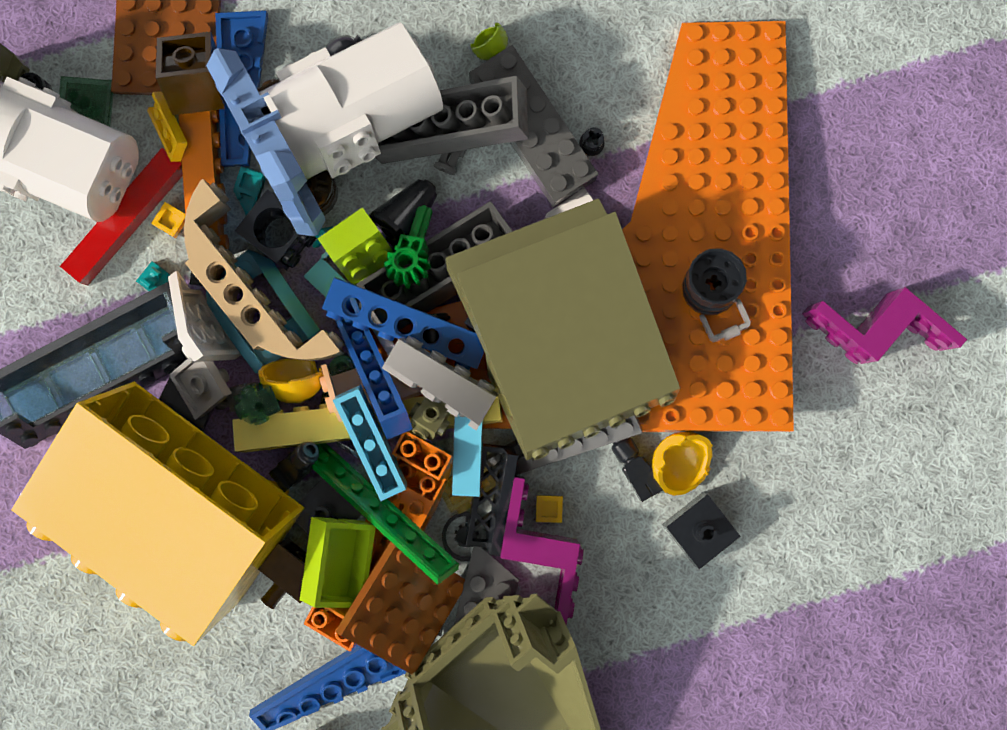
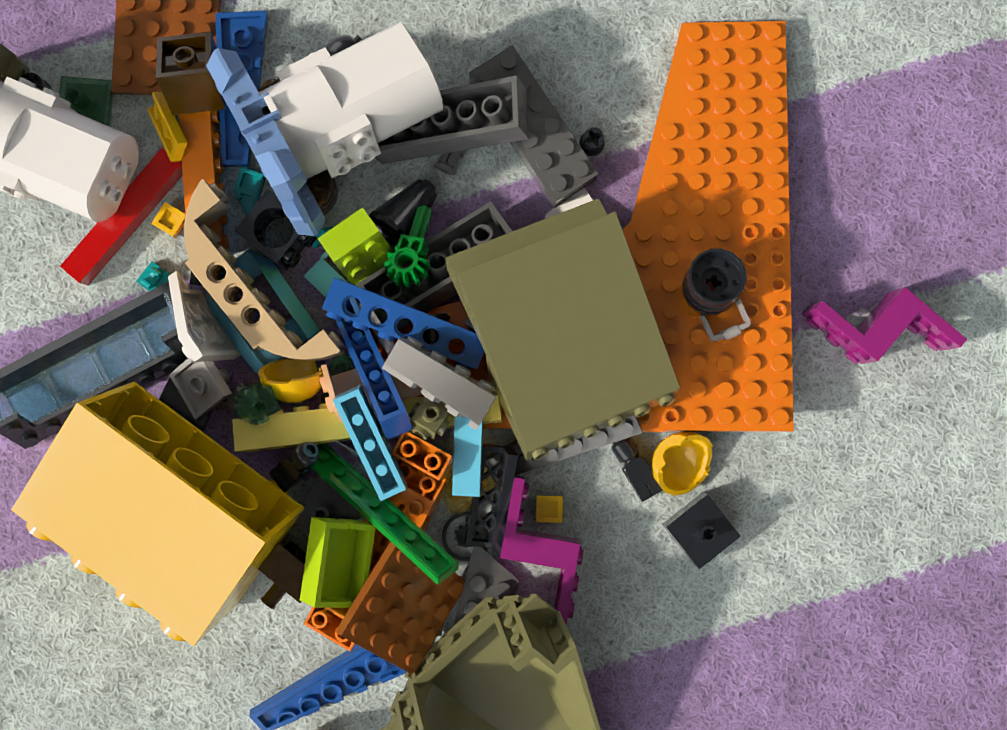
(490, 42): lime hair -> none

